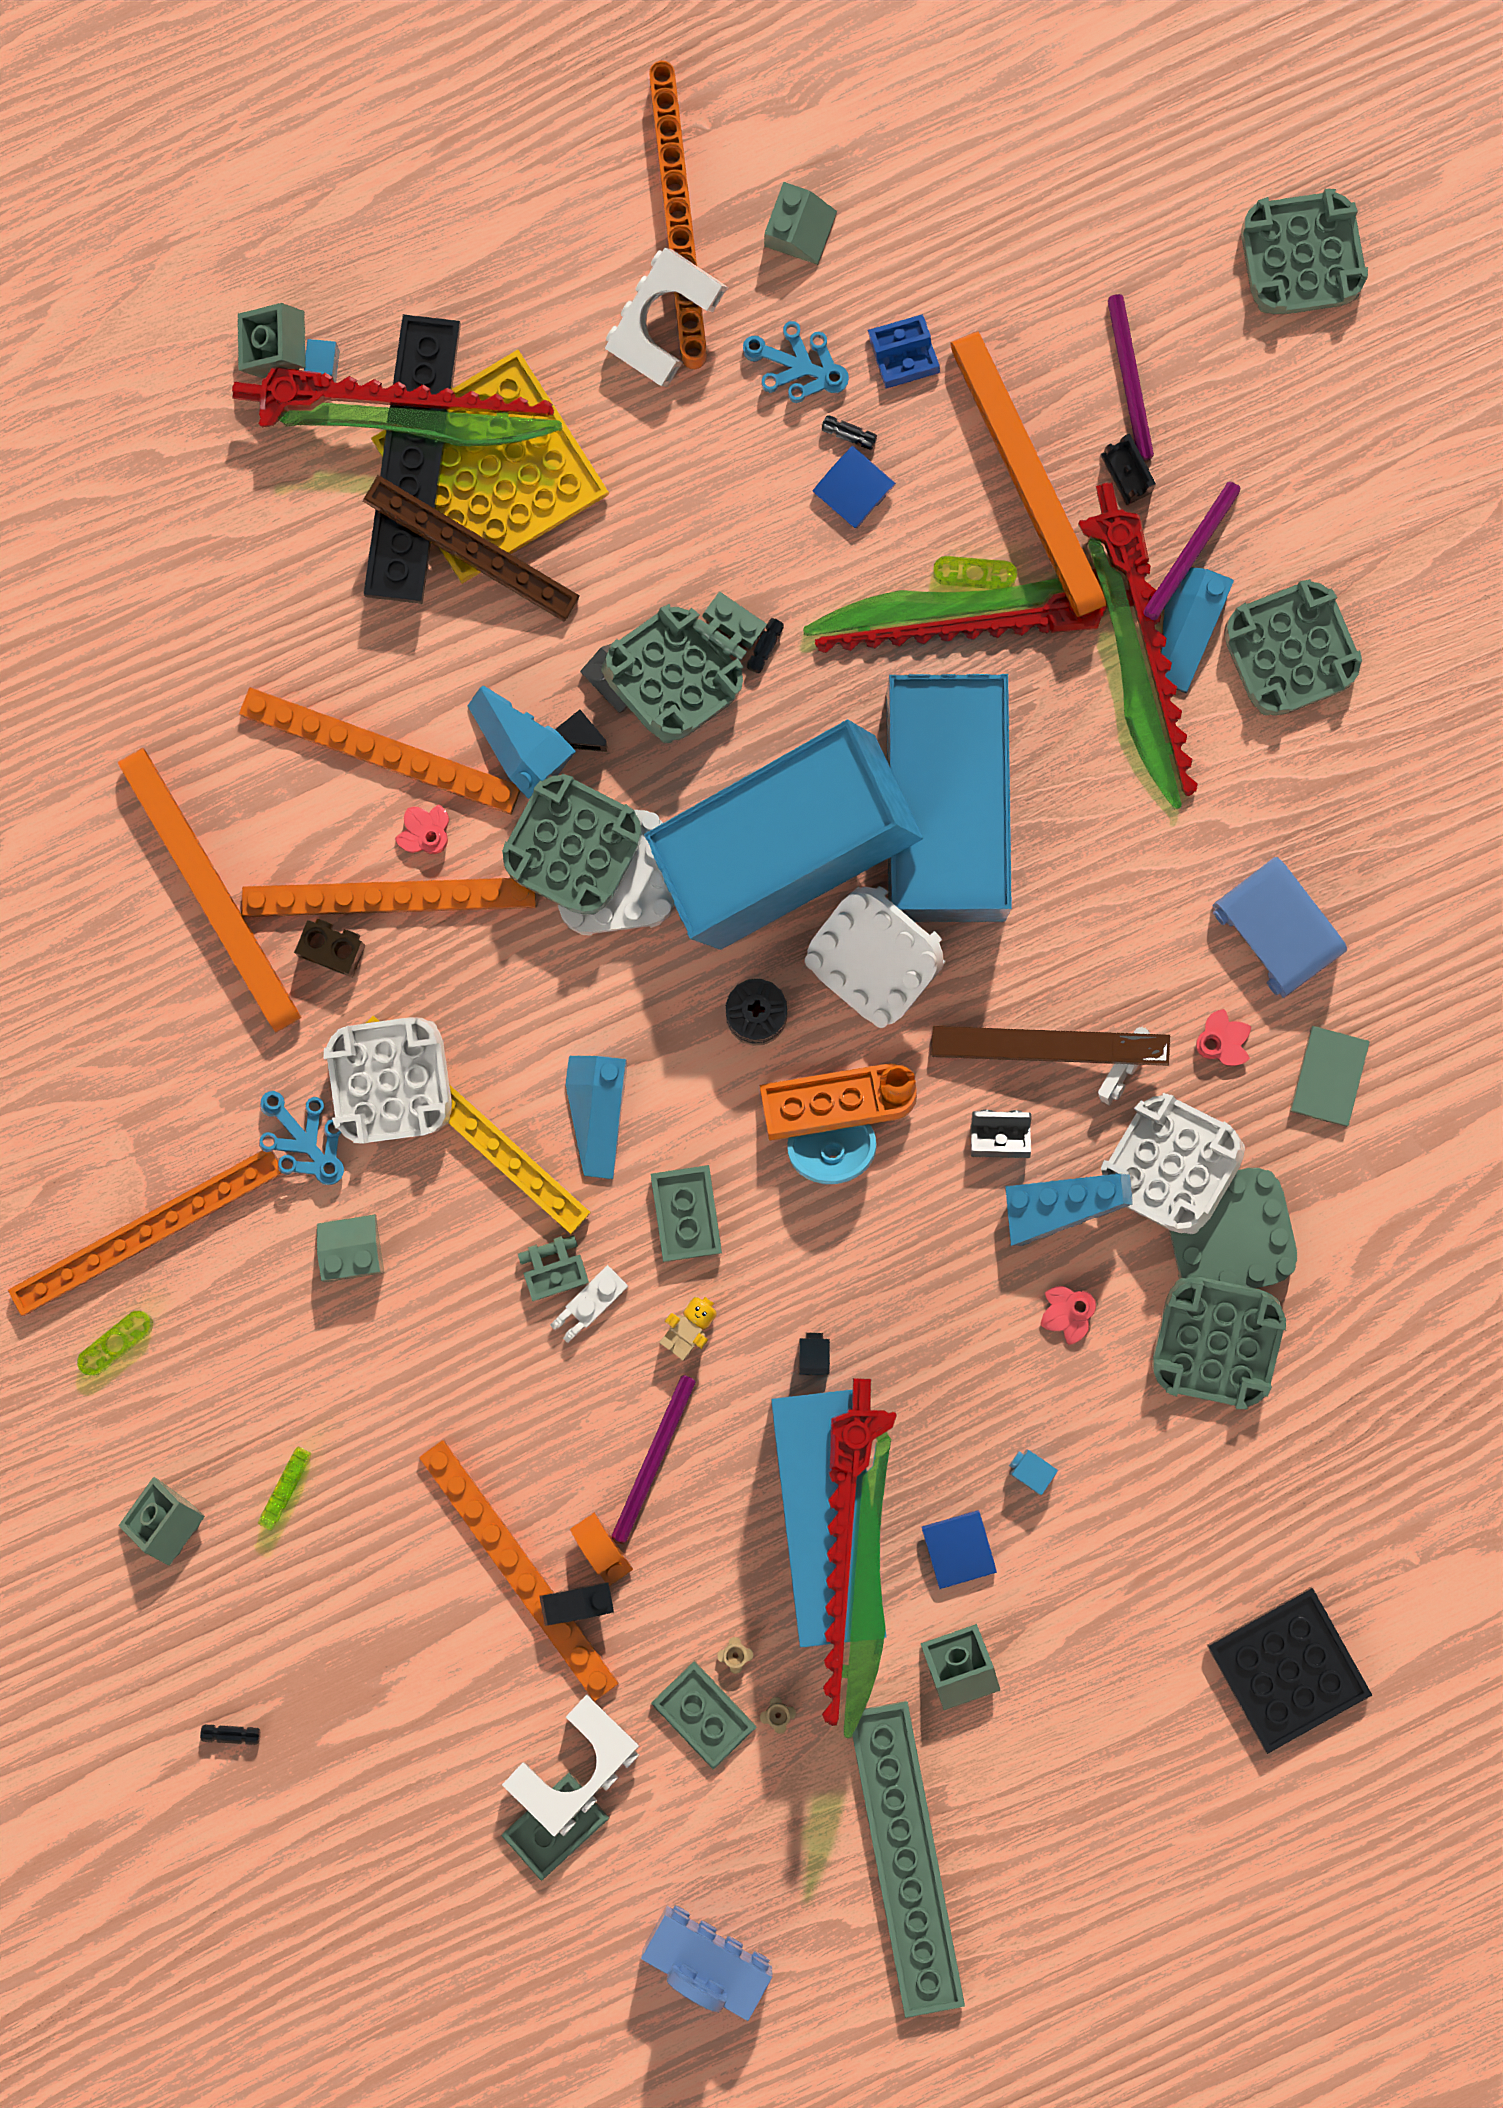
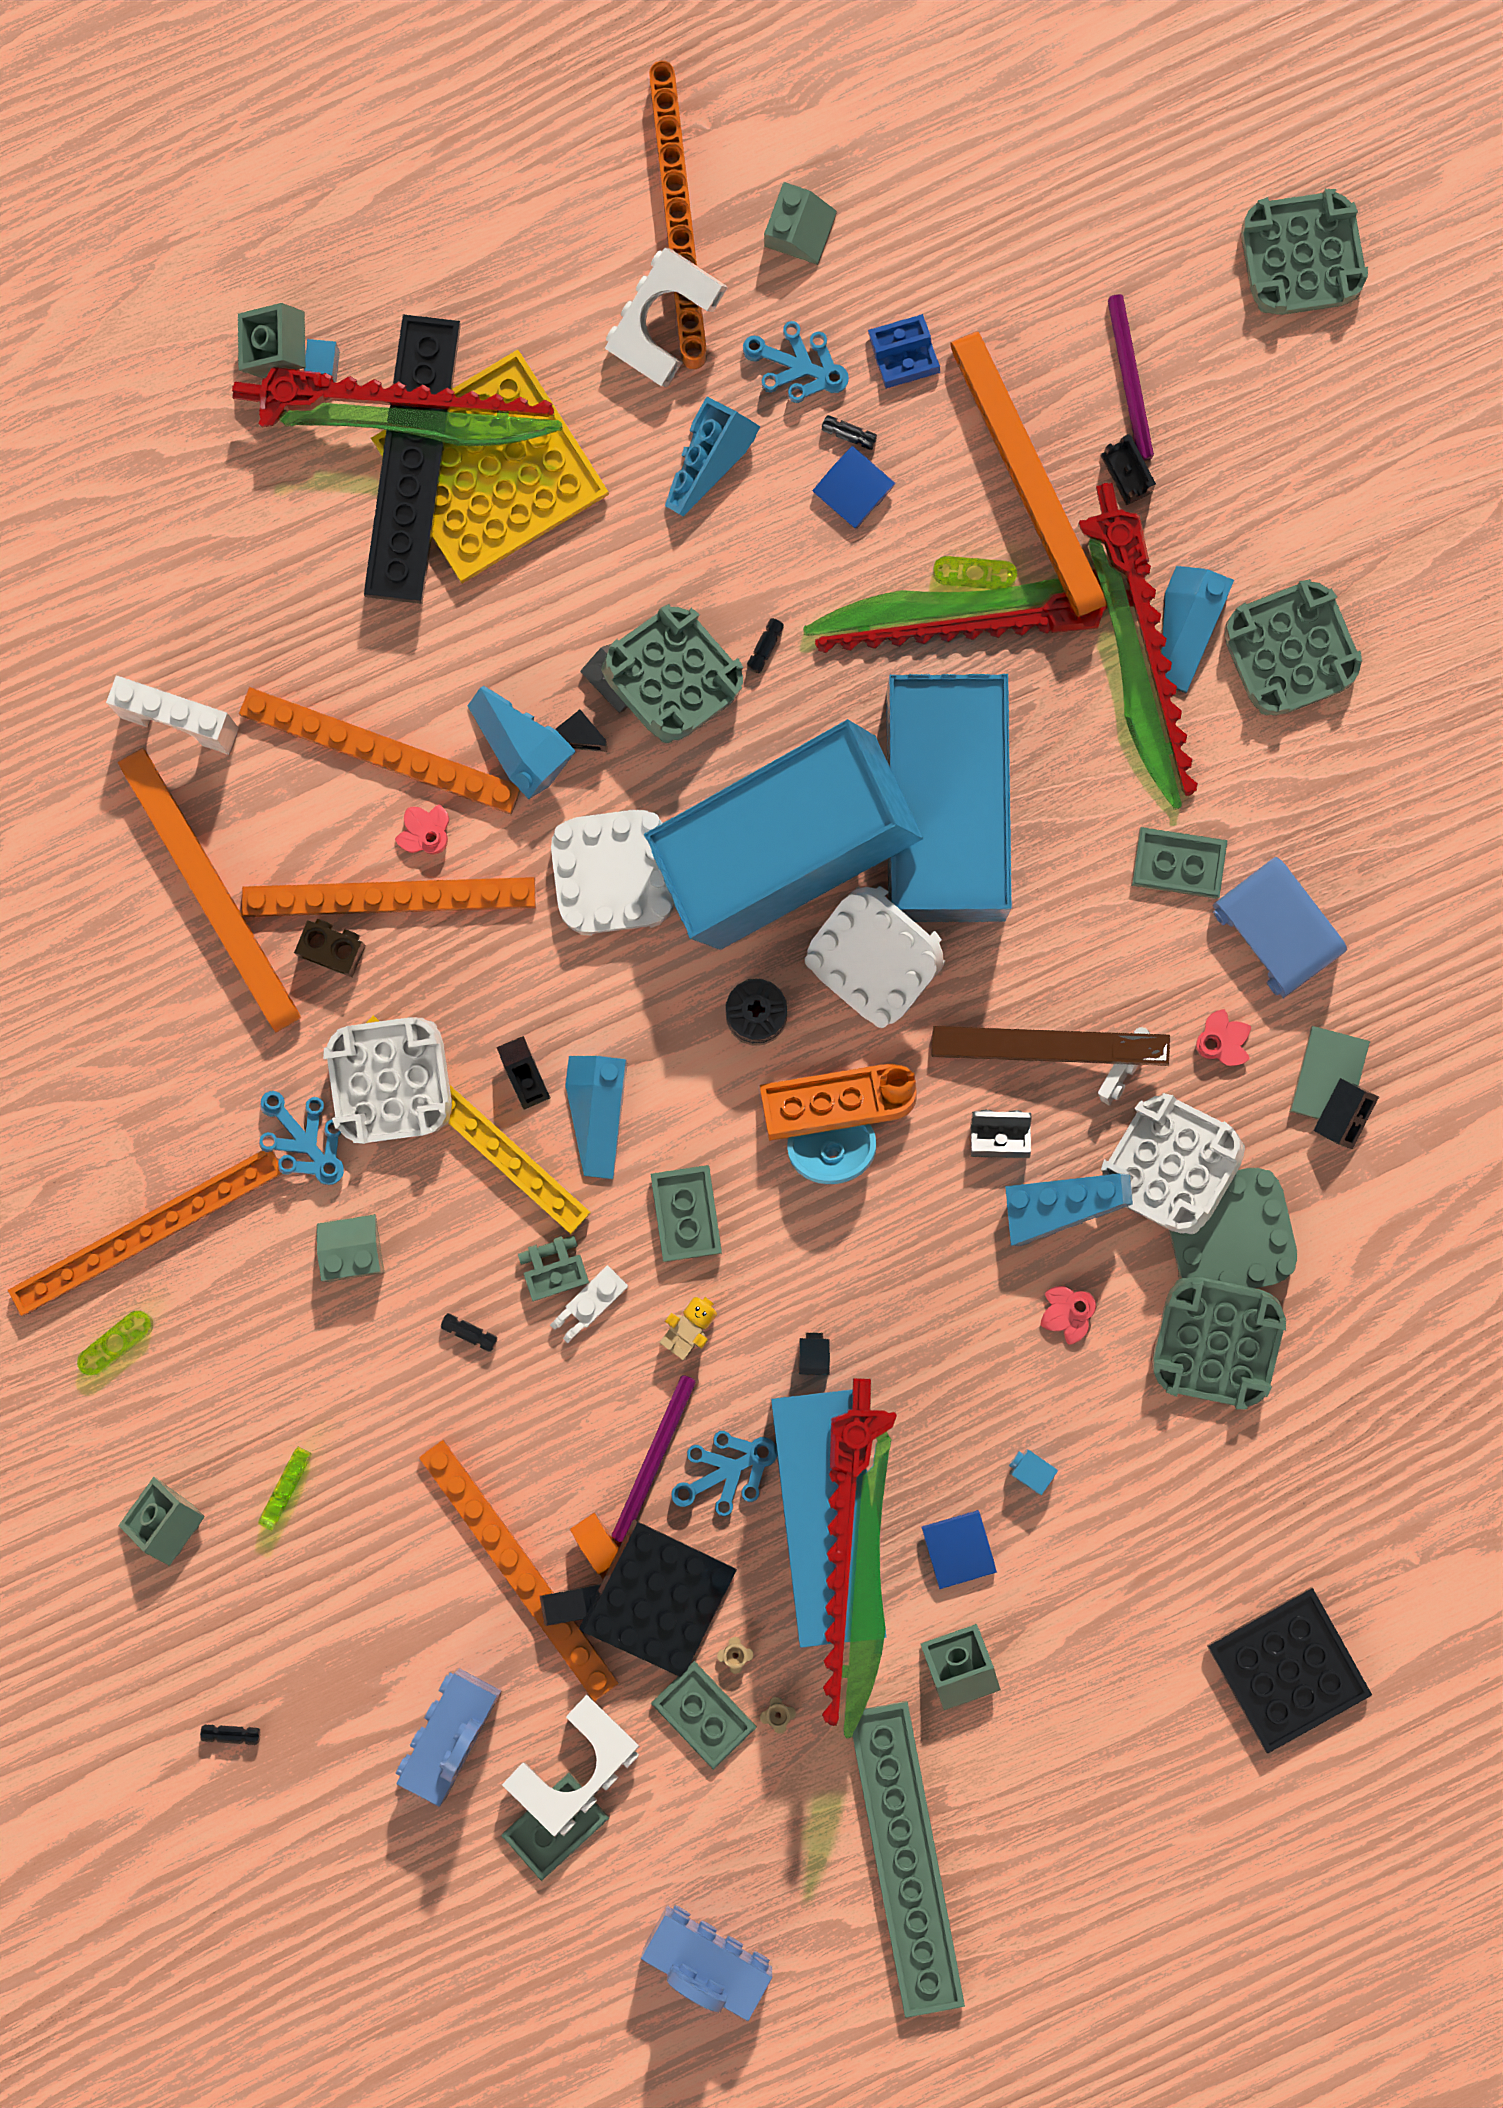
(144, 703): none -> white arch
(448, 1737): none -> medium blue brick
(469, 1332): none -> black axle
(470, 548): reddish brown tile -> none
(523, 1072): none -> black slope
(572, 844): sand green plate -> none
(657, 1598): none -> black plate
(716, 445): none -> dark azure wedge
(728, 1469): none -> dark azure plant
(732, 620): sand green plate -> none
(1179, 863): none -> sand green tile
(1192, 550): magenta axle -> none
(1346, 1113): none -> black hinge

